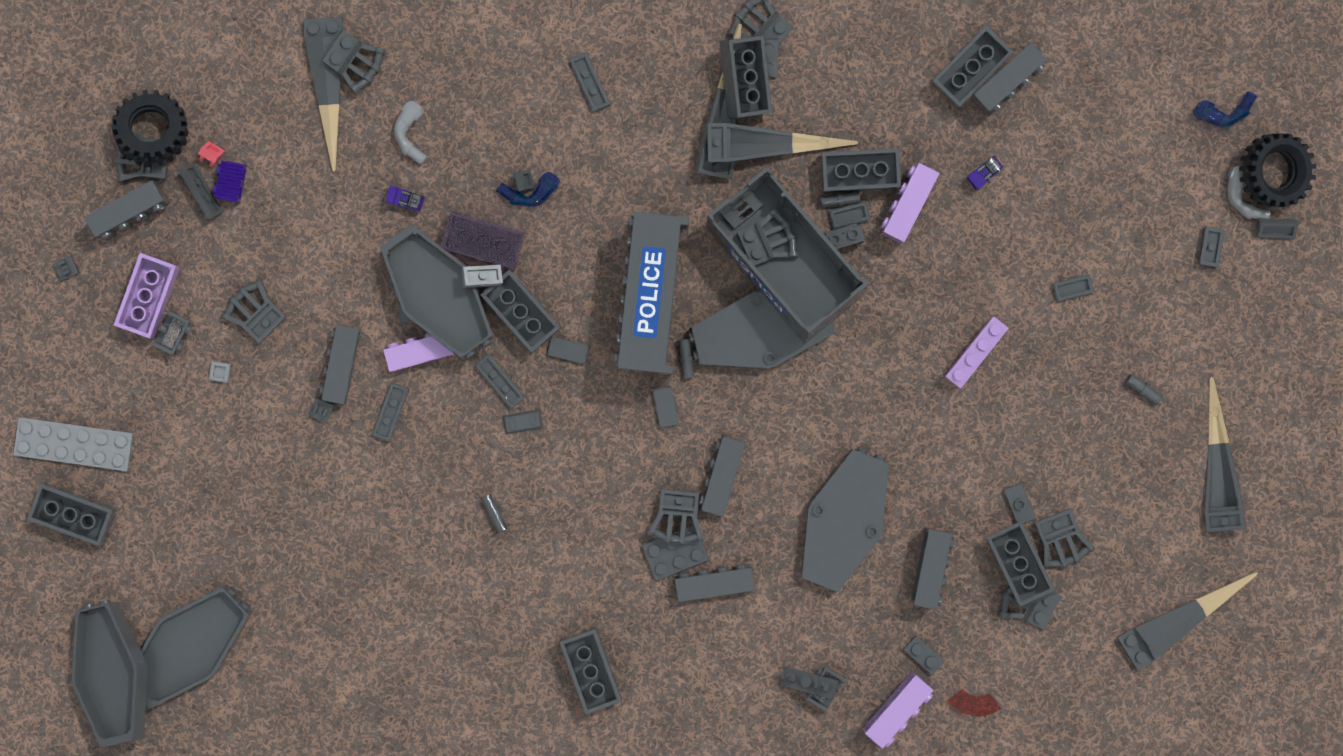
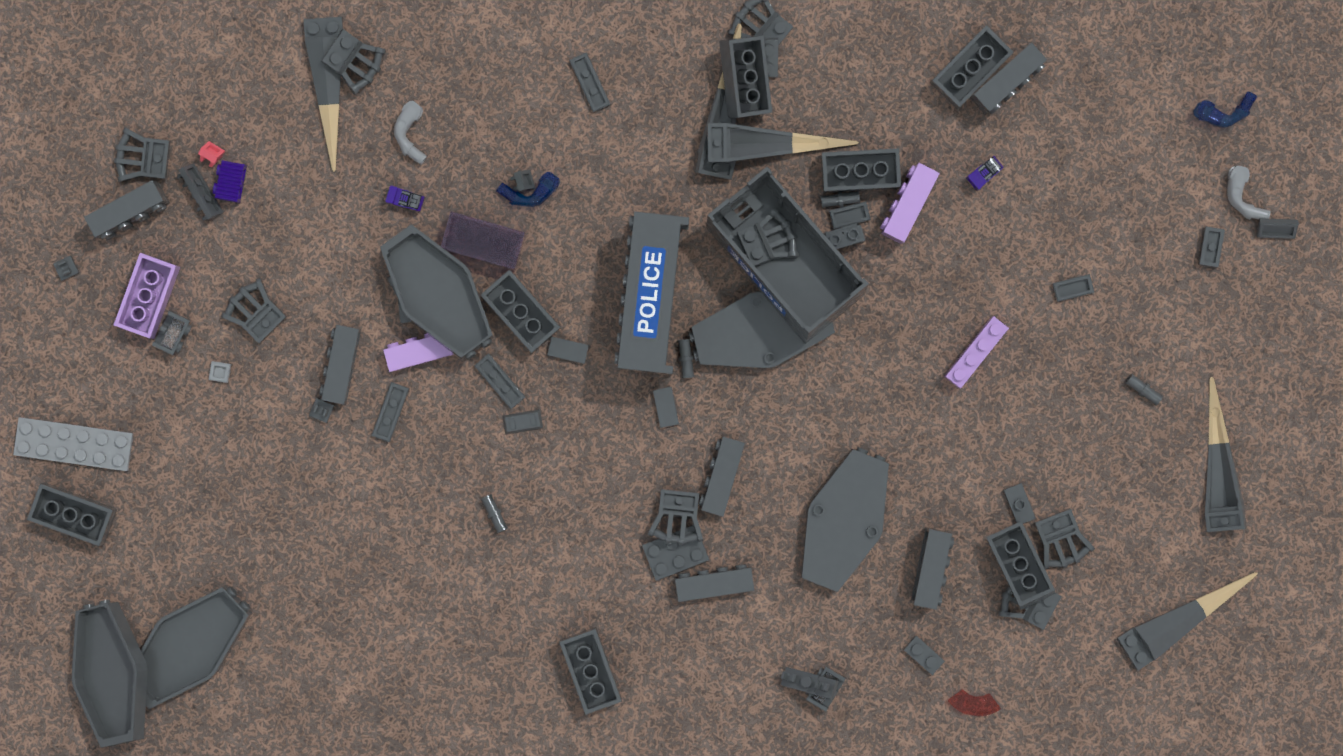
(150, 151): black tyre -> none
(482, 276): light grey plate -> none
(897, 710): lavender brick -> none
(1298, 176): black tyre -> none

